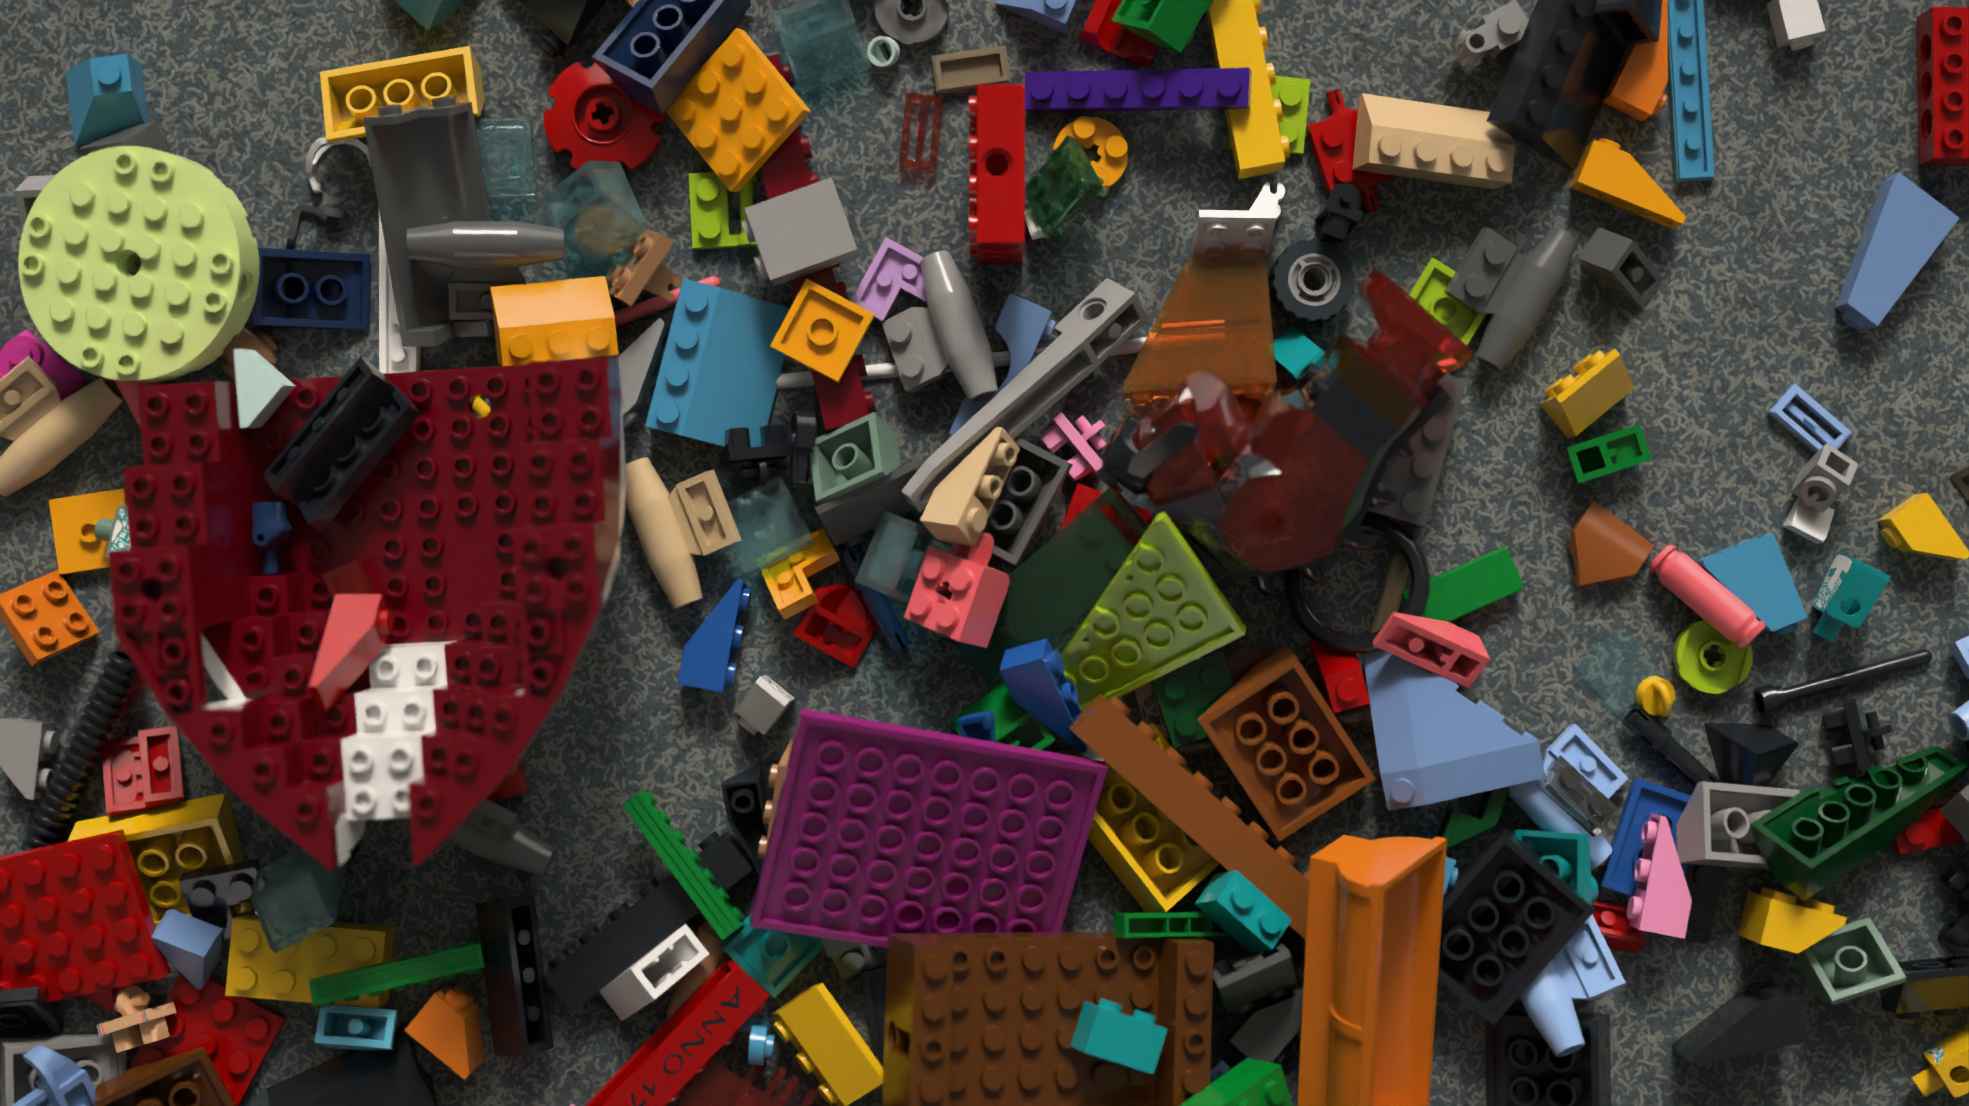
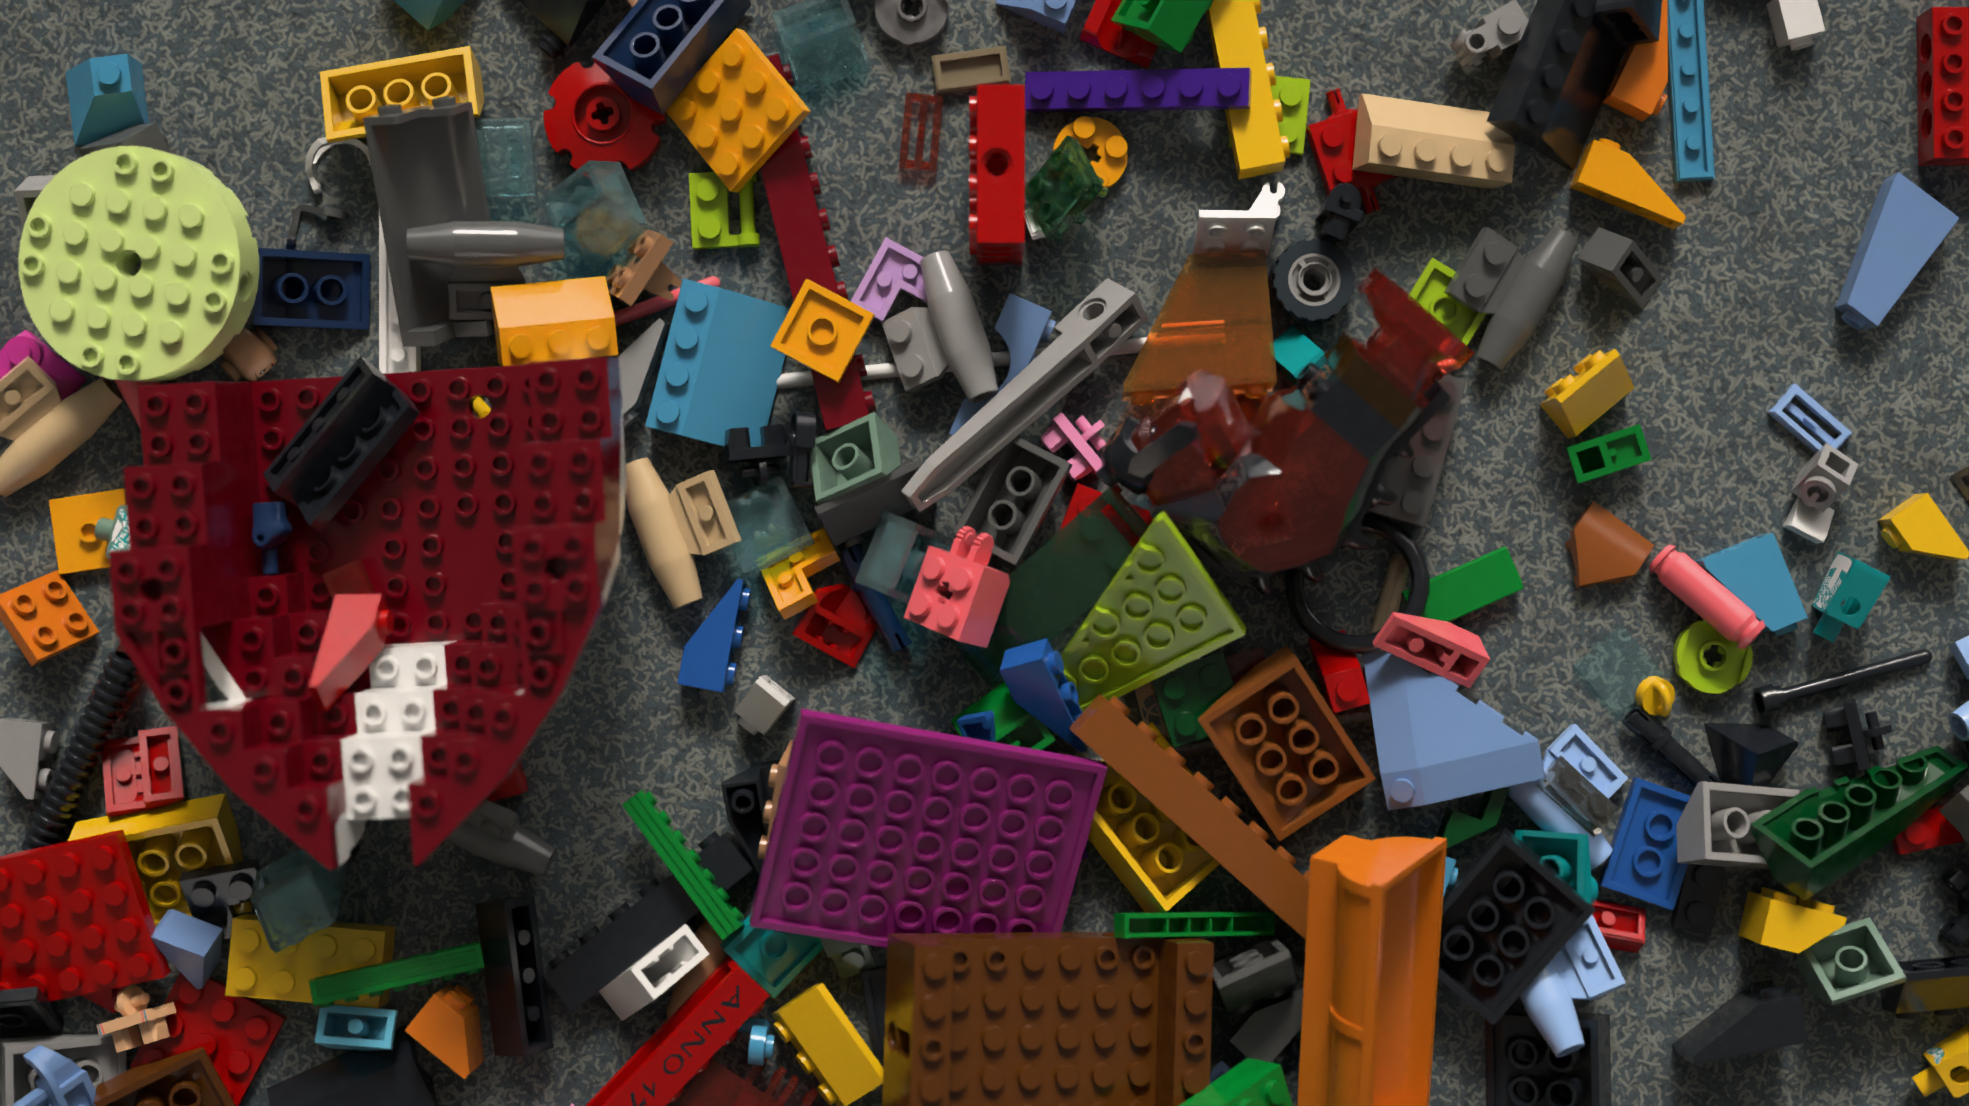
(258, 387): light aqua slope -> none
(800, 232): light grey brick -> none
(878, 55): light aqua hinge -> none
(967, 495): tan slope -> none
(1118, 1036): teal brick -> none
(1243, 911): teal brick -> none
(1661, 893): bright pink slope -> none

